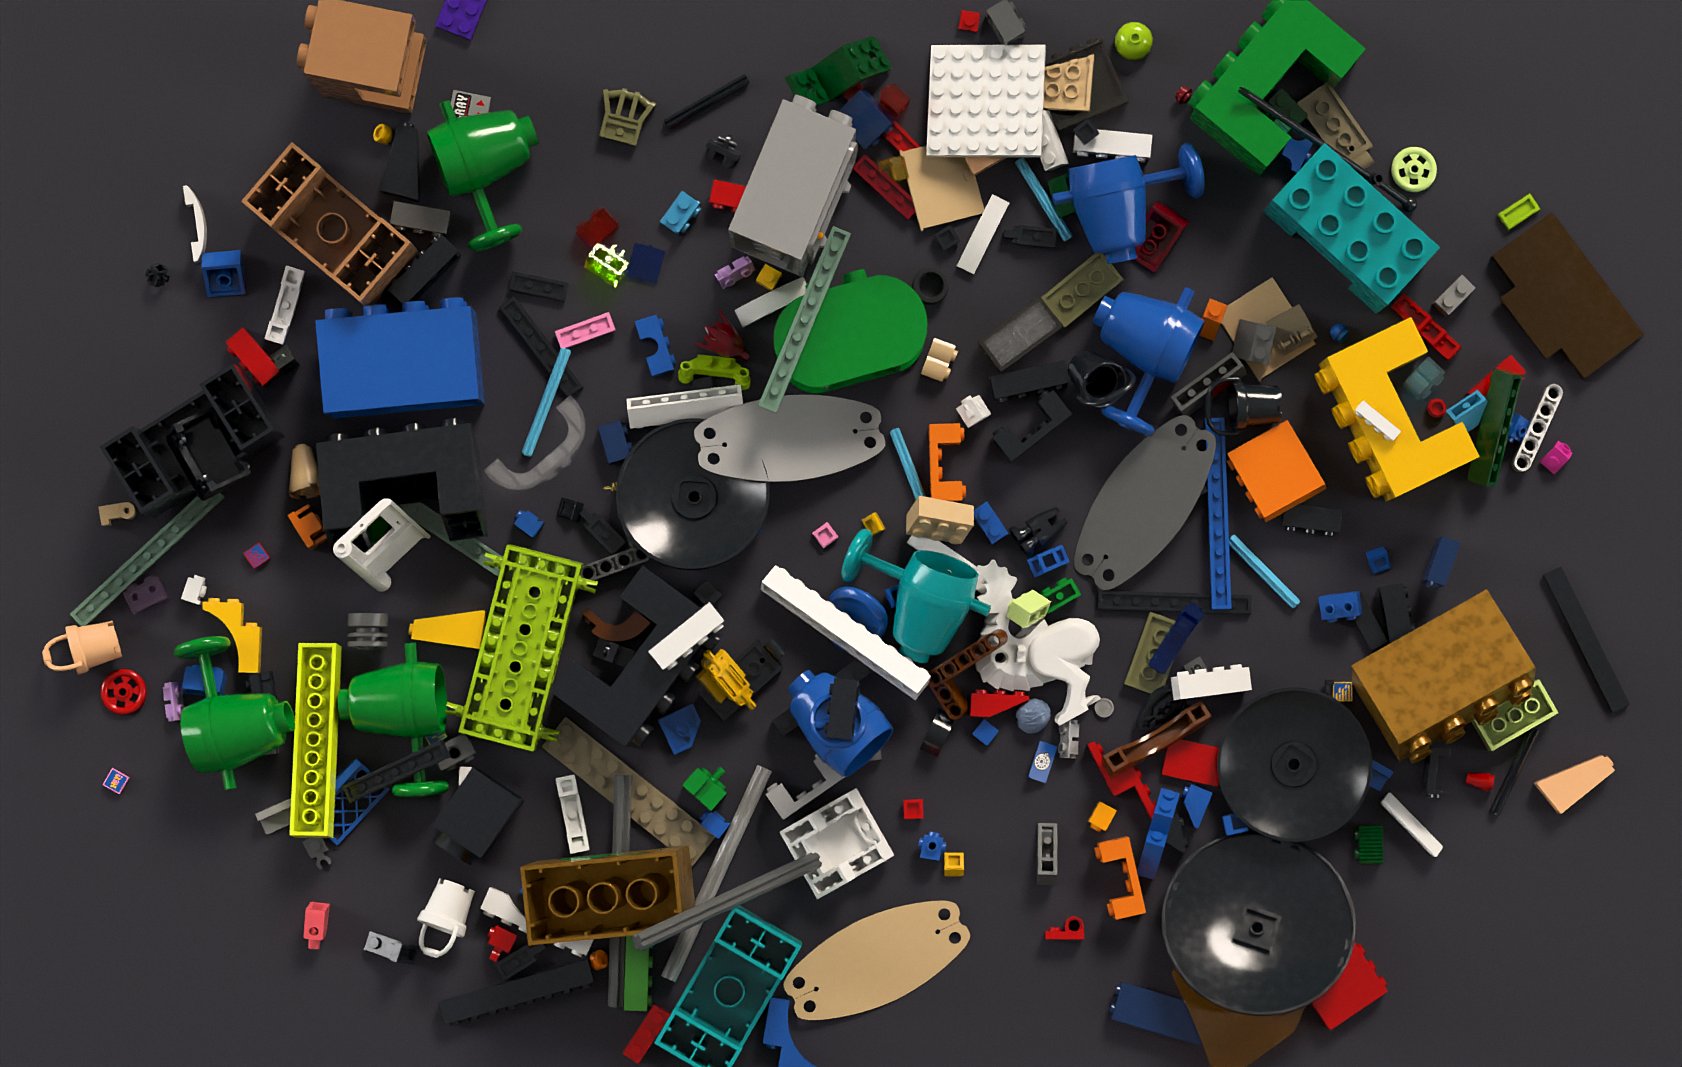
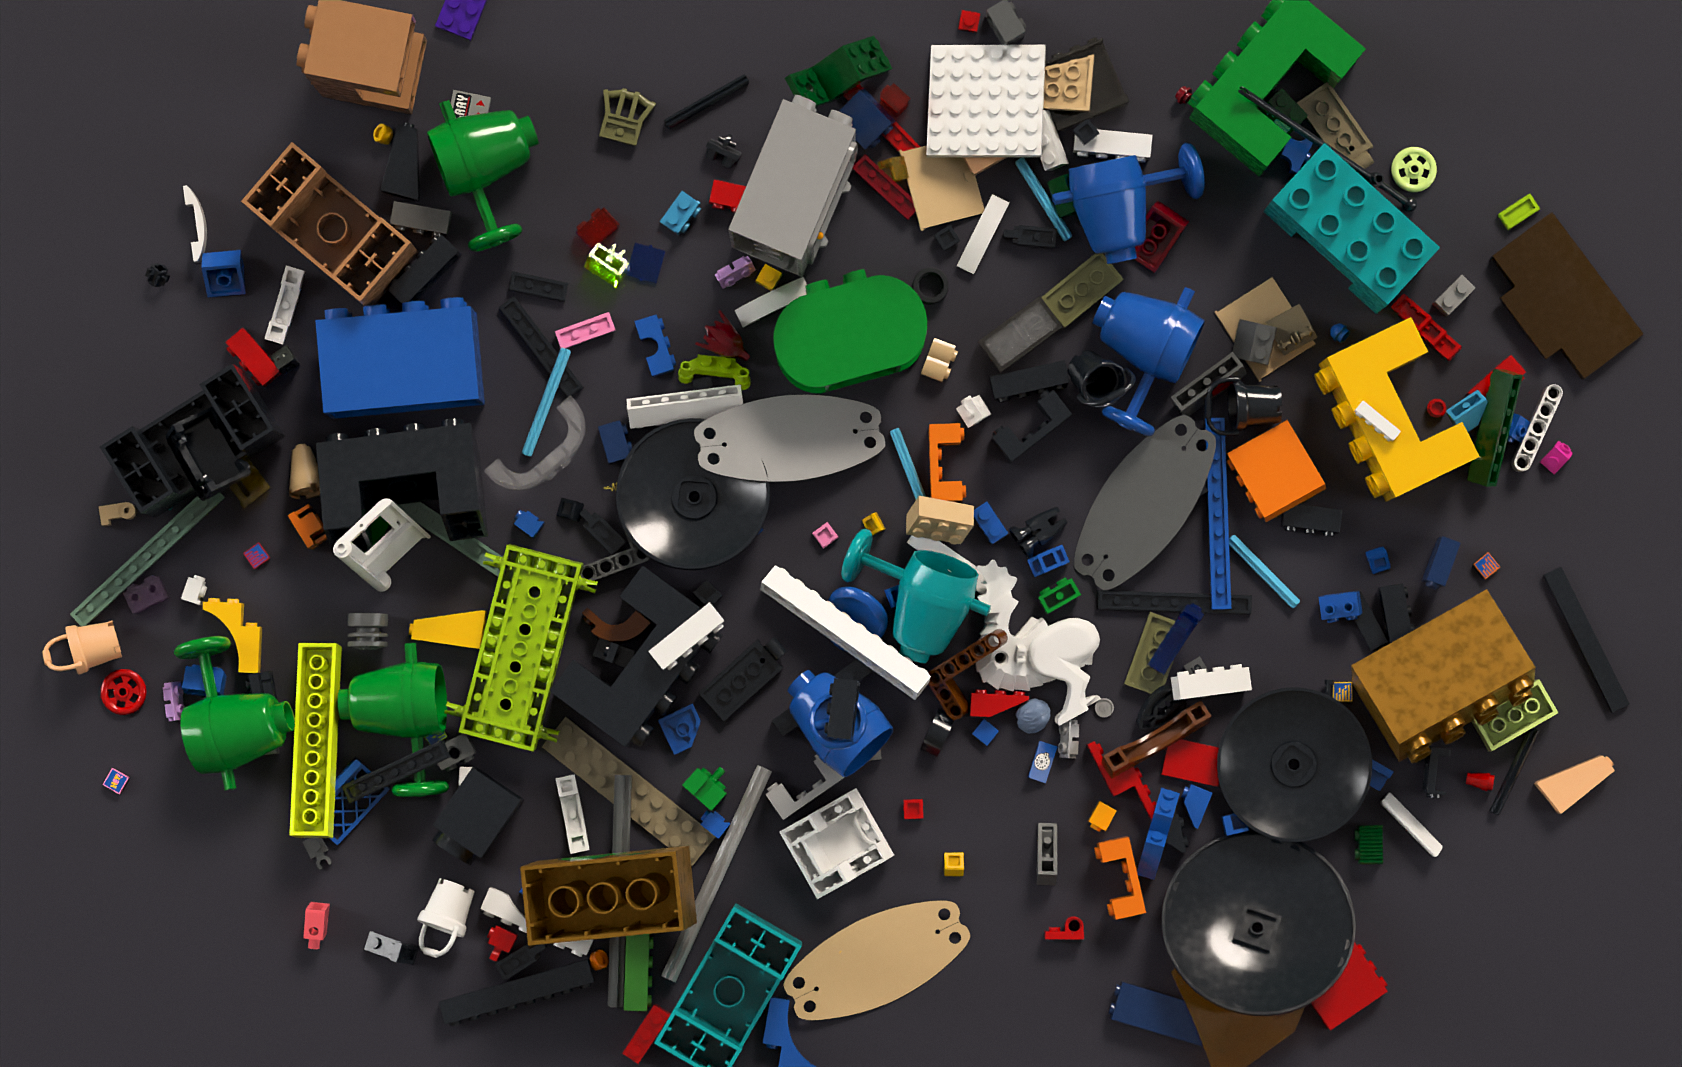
(254, 483): none -> clear yellow plate
(275, 816): light grey panel -> none
(725, 679): yellow piece -> none
(726, 901): dark grey axle -> none
(804, 319): sand green plate -> none
(928, 853): blue brick -> none
(1028, 609): yellowish green brick -> none
(1133, 41): lime cylinder -> none
(1213, 316): orange slope -> none
(1423, 379): clear light blue brick -> none
(1486, 565): none -> tile

